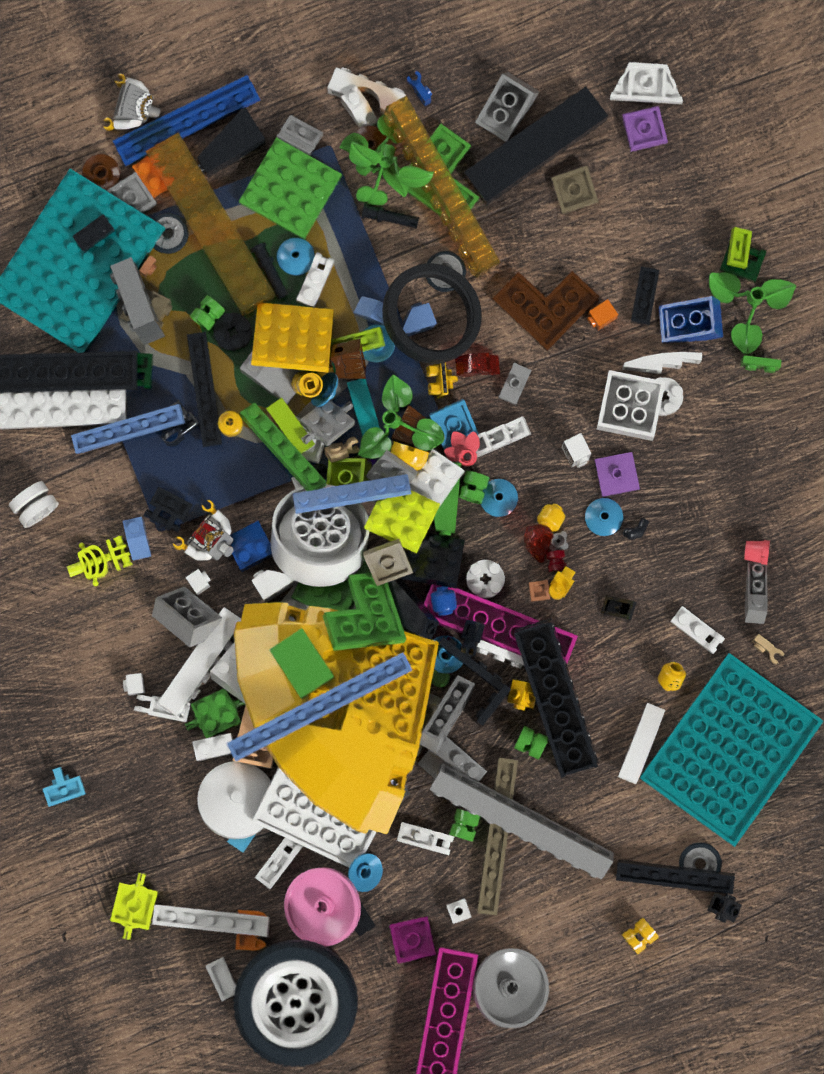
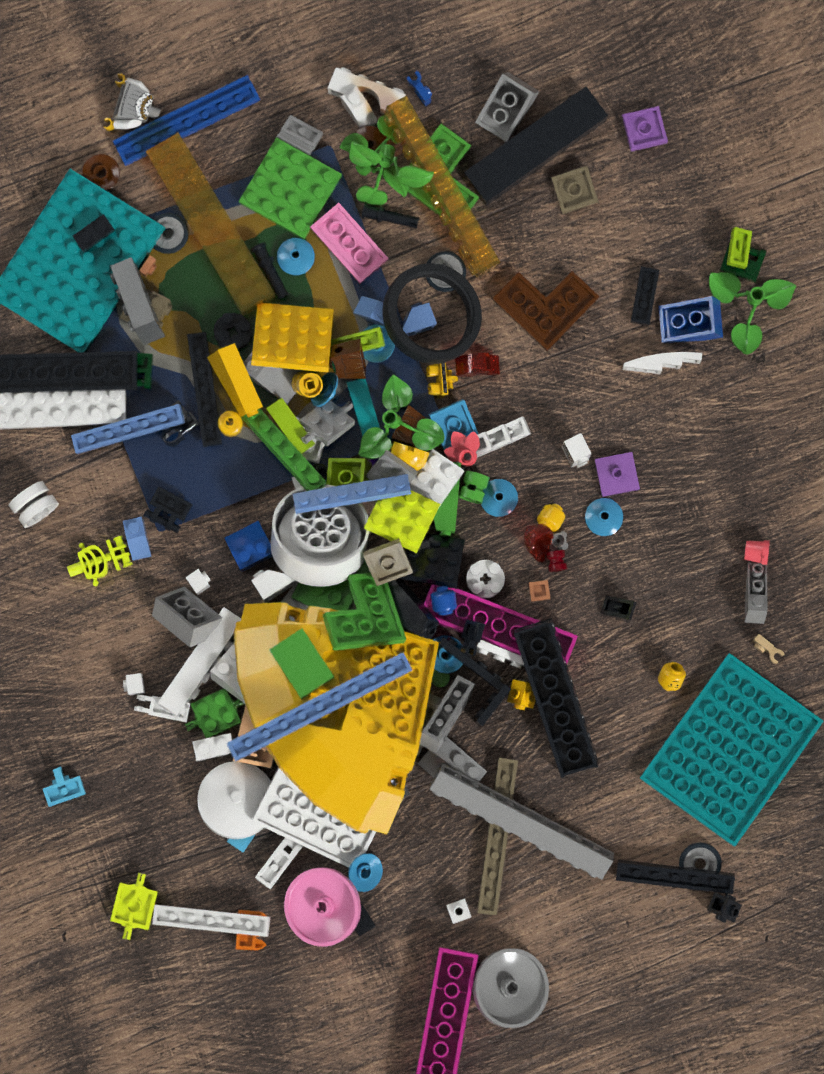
(134, 193): light grey plate -> none
(149, 177): orange plate -> none
(207, 313): bright green wheel -> none
(210, 539): torso -> none
(222, 978): white tile -> none
(231, 144): black slope -> none
(235, 380): none -> yellow slope
(266, 1029): wheel -> none
(315, 281): white plate -> none
(338, 451): tan plate -> none
(349, 243): none -> bright pink plate
(412, 940): magenta plate -> none
(424, 838): white plate -> none
(464, 825): bright green wheel -> none
(514, 384): light grey plate -> none
(531, 742): bright green wheel -> none
(561, 583): yellow hips -> none
(602, 315): orange brick -> none
(631, 405): white slope -> none
(636, 532): black arm -> none
(641, 743): white slope -> none
(645, 931): yellow wheel -> none
(647, 84): white wing -> none
(675, 396): white plate -> none
(696, 629): white plate -> none
(752, 363): bright green plate -> none

